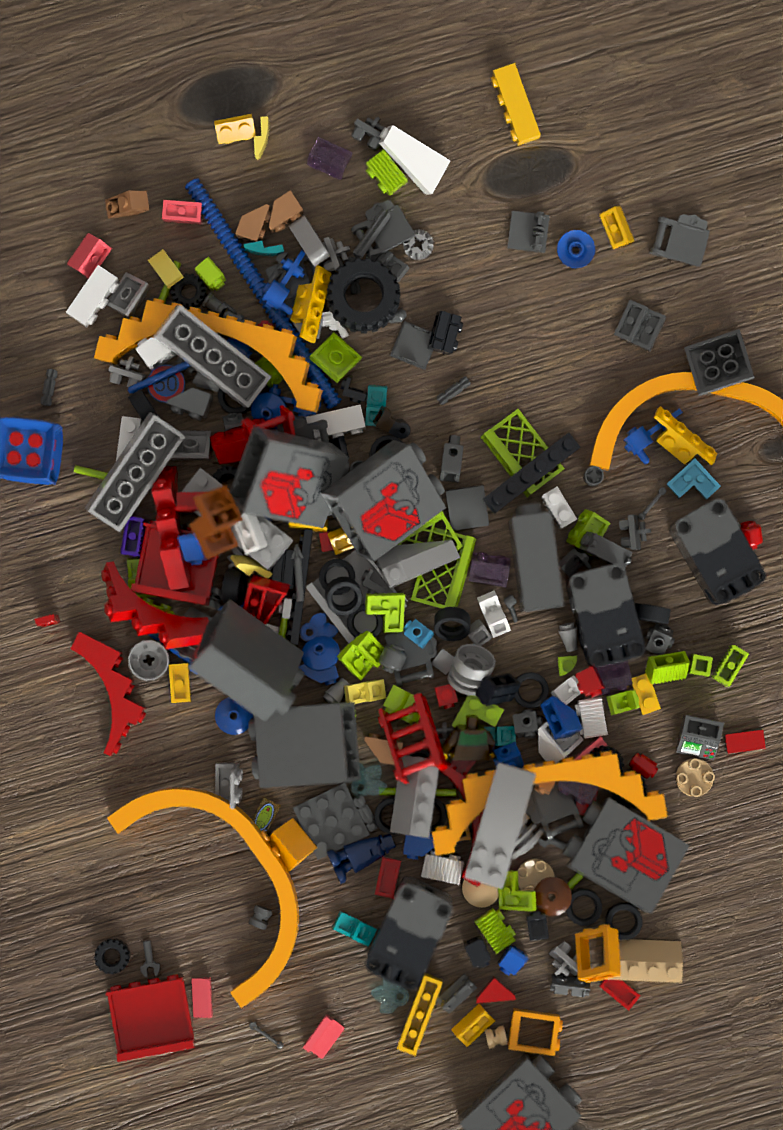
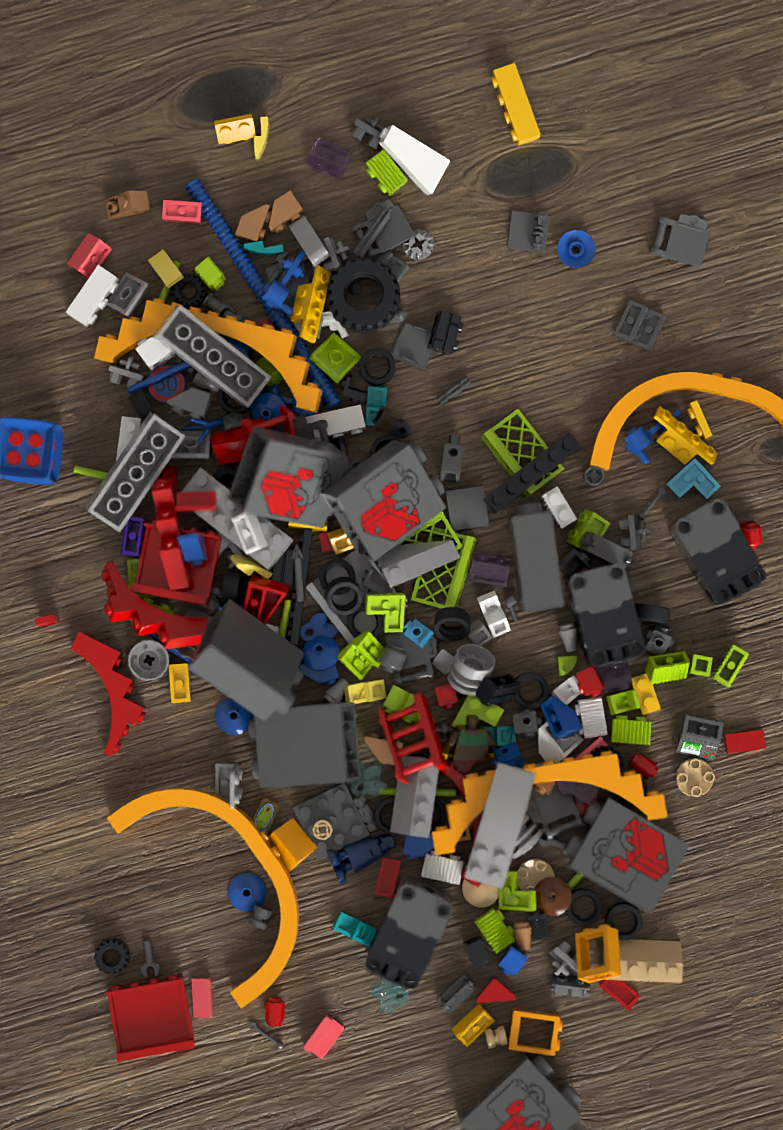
(49, 386): dark grey axle -> none
(204, 424): none -> blue plant
(215, 524): dark orange bracket -> none
(251, 882): none -> blue dish
(274, 1011): none -> red brick
(285, 607): light grey plate -> none
(322, 829): none -> tan wheel
(377, 352): none -> black tyre
(419, 1014): yellow brick -> none
(522, 933): none -> medium nougat cone
(616, 227): yellow slope -> none
(630, 731): none -> lime brick
(702, 428): none -> yellow plate
(719, 362): dark grey slope -> none

